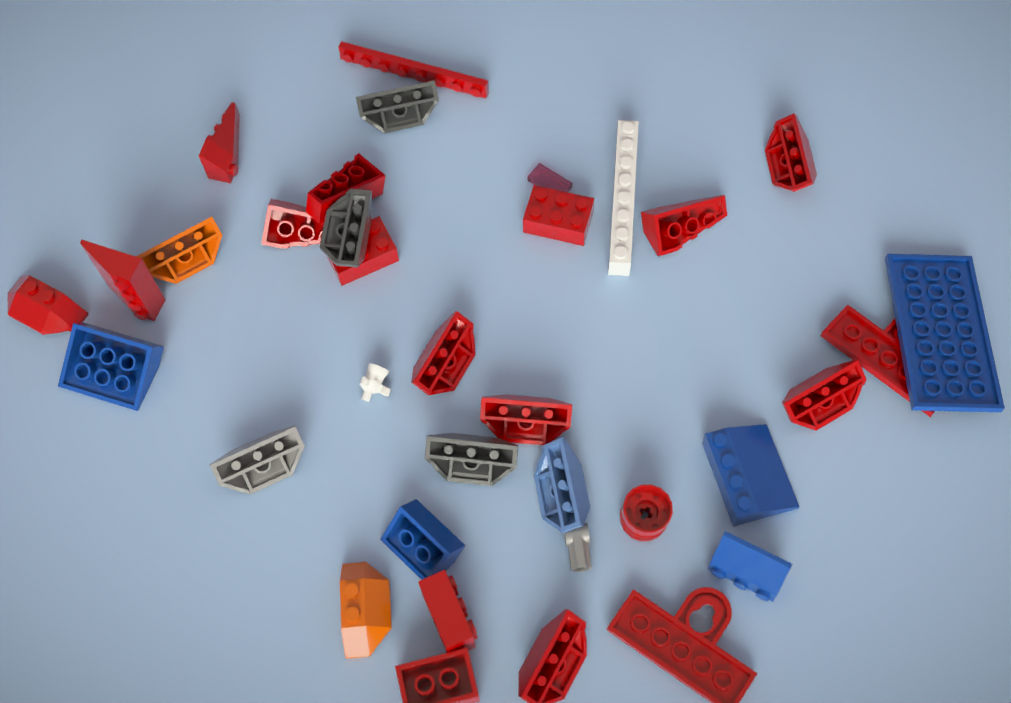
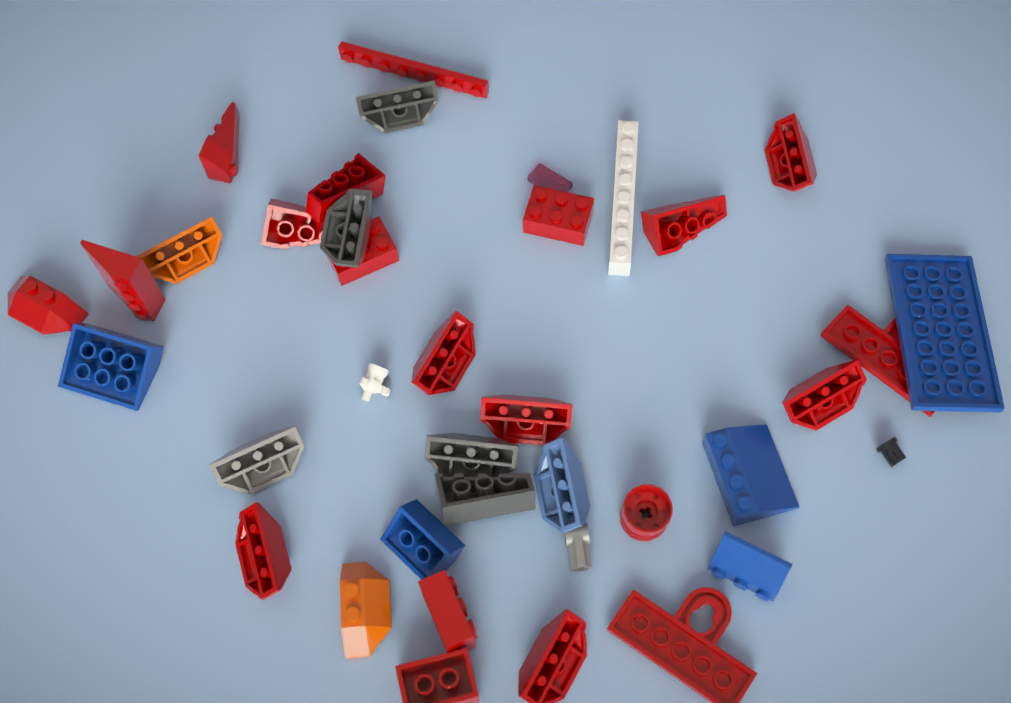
(261, 552): none -> red wedge
(483, 496): none -> dark grey wedge
(891, 452): none -> black bush

